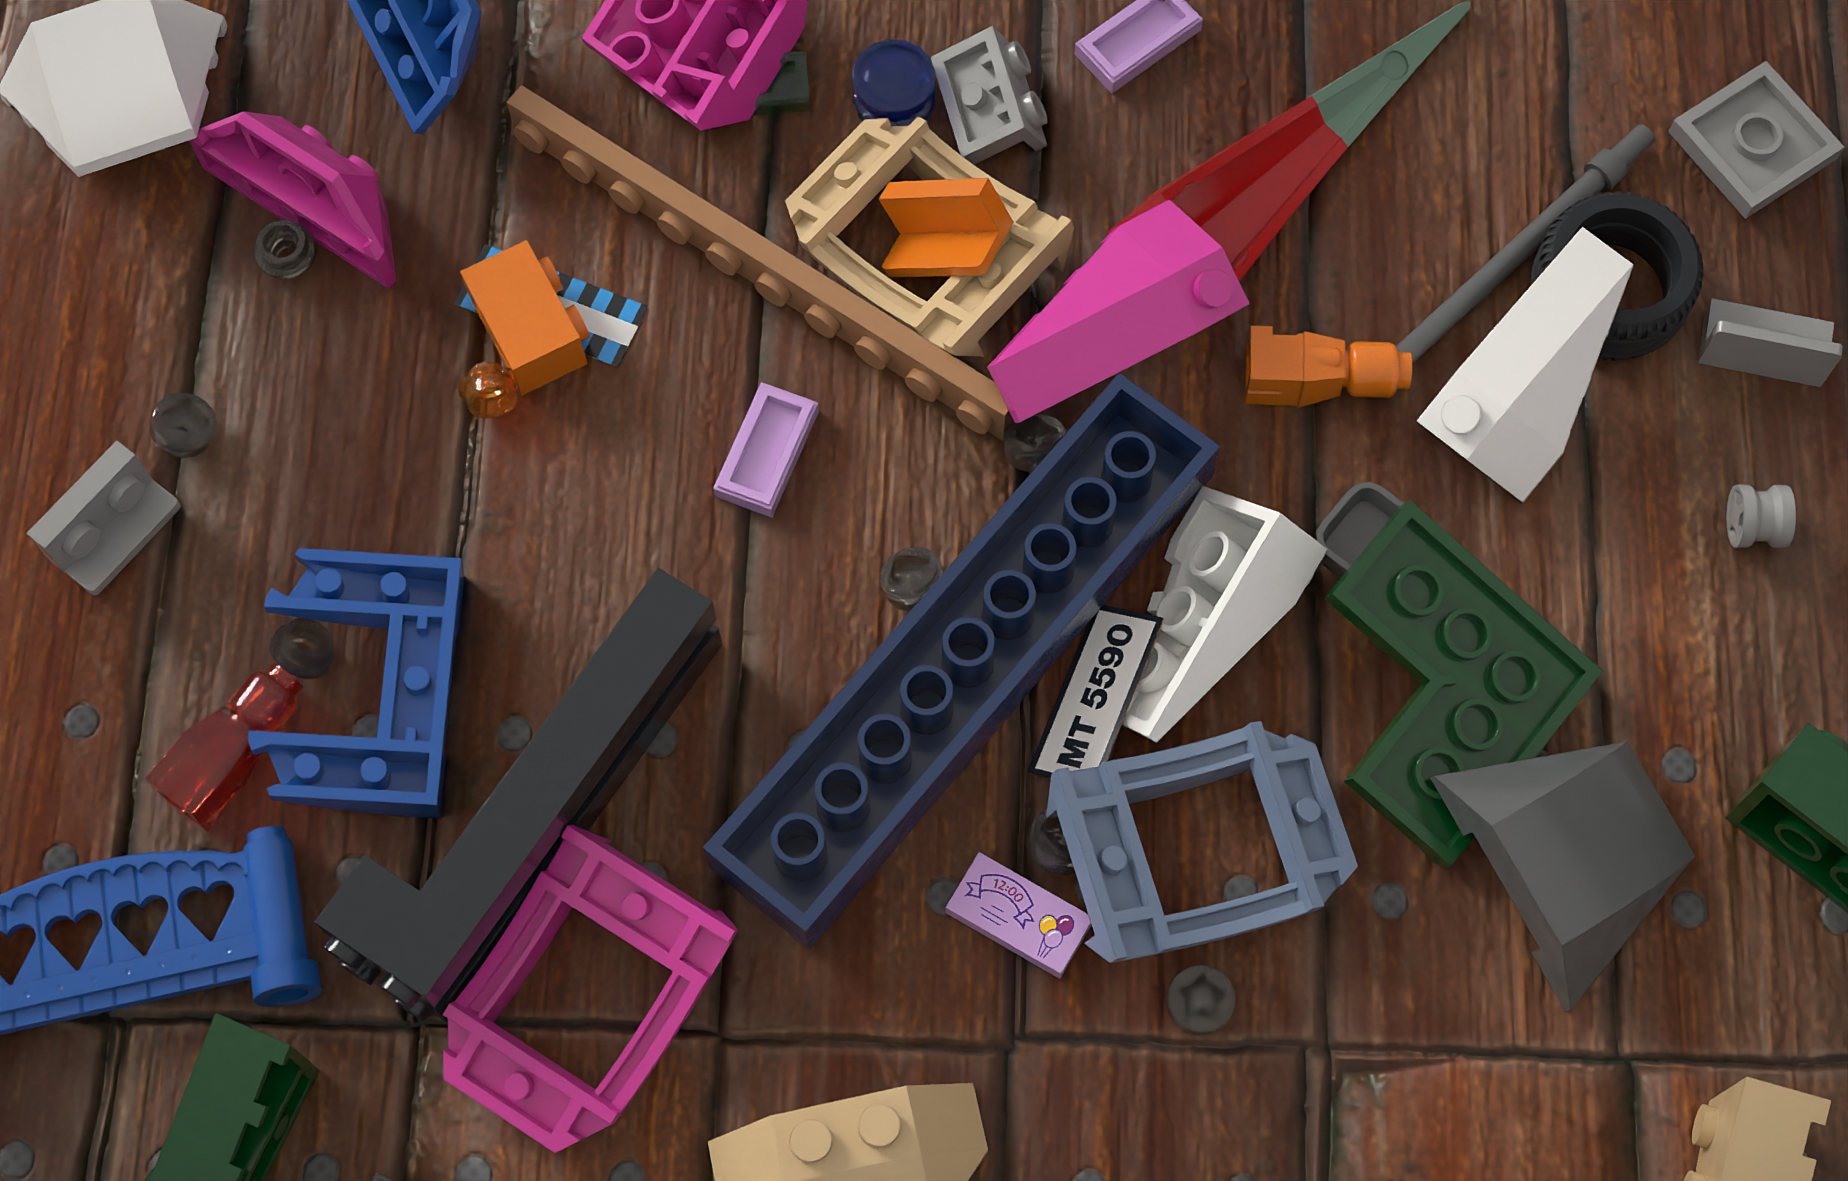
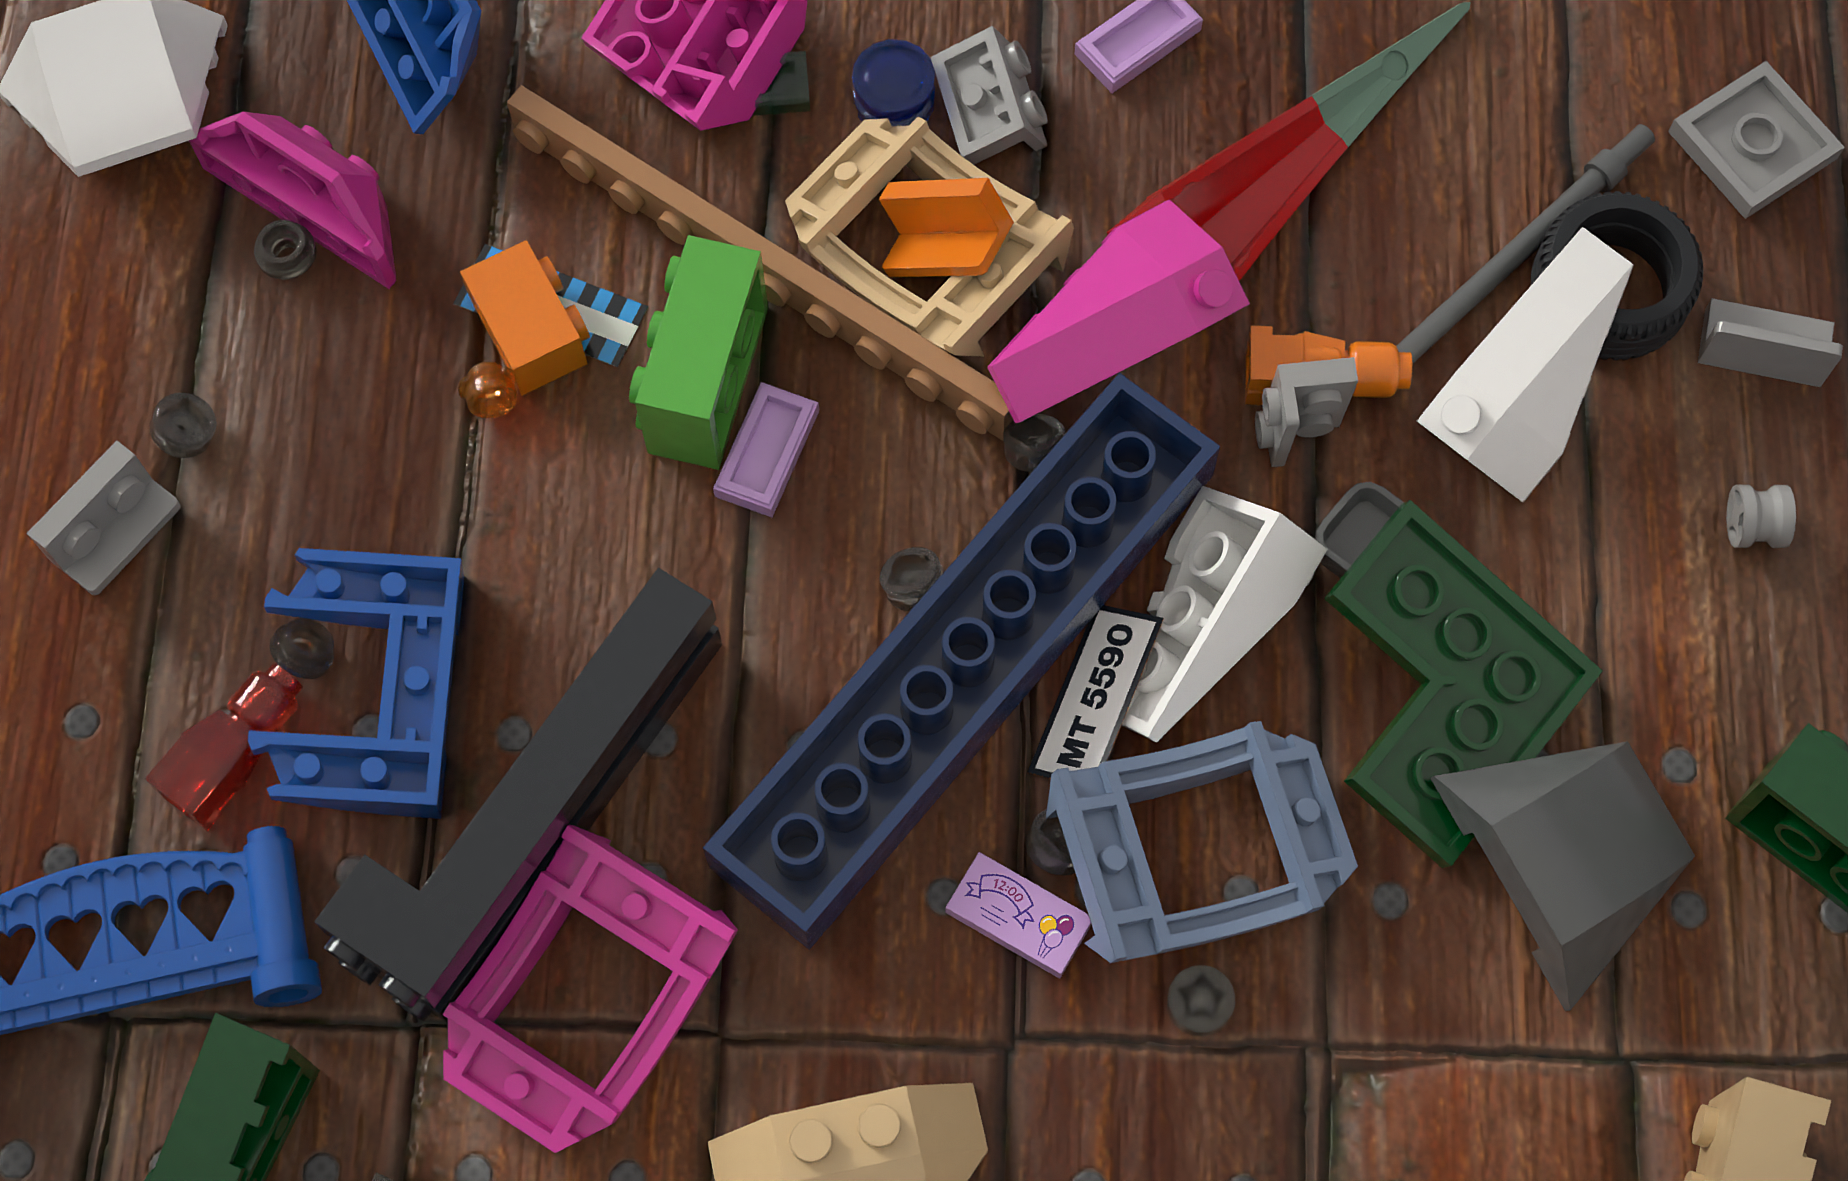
(700, 351): none -> bright green brick
(1305, 402): none -> light grey bracket

